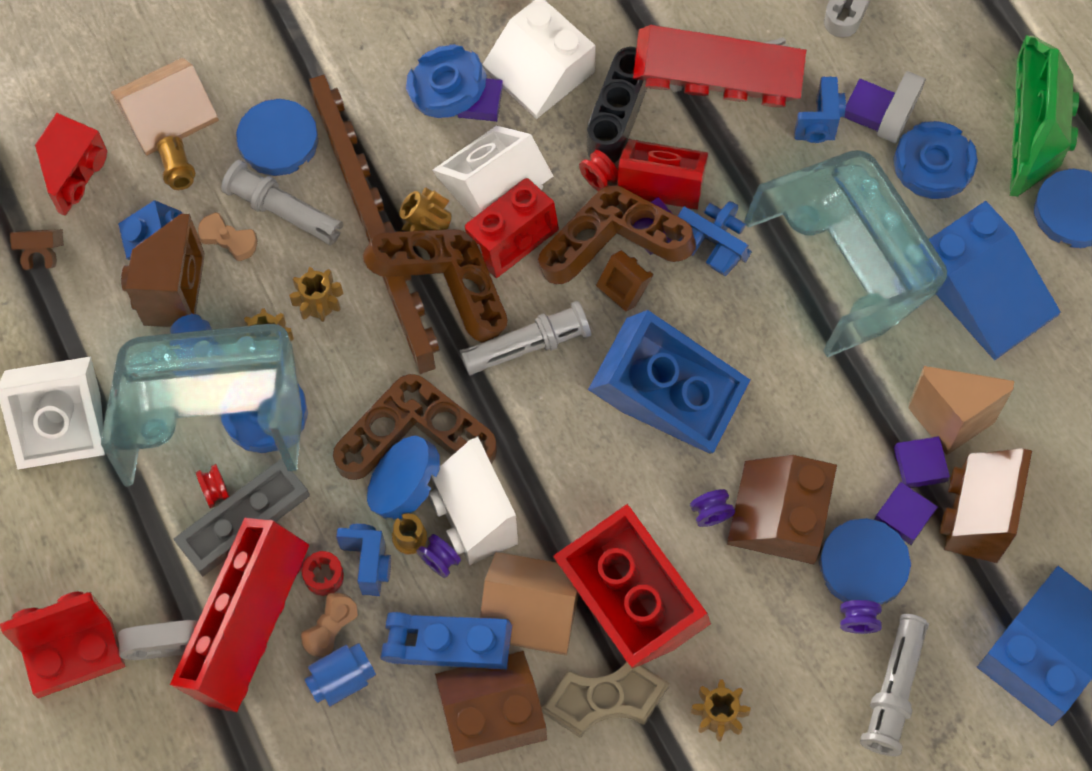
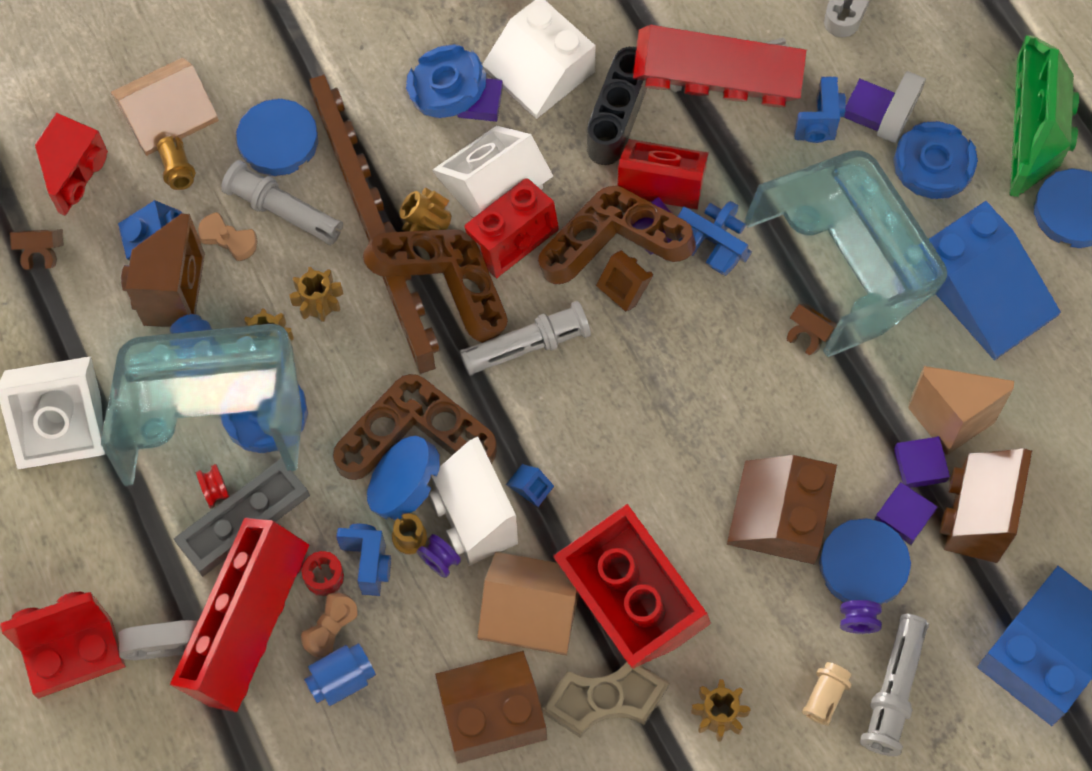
(447, 641): blue plate -> none
(530, 484): none -> blue piece
(598, 170): red bush -> none
(669, 382): blue slope -> none
(712, 508): dark purple bush -> none
(814, 324): none -> reddish brown tile
(827, 693): none -> tan pin

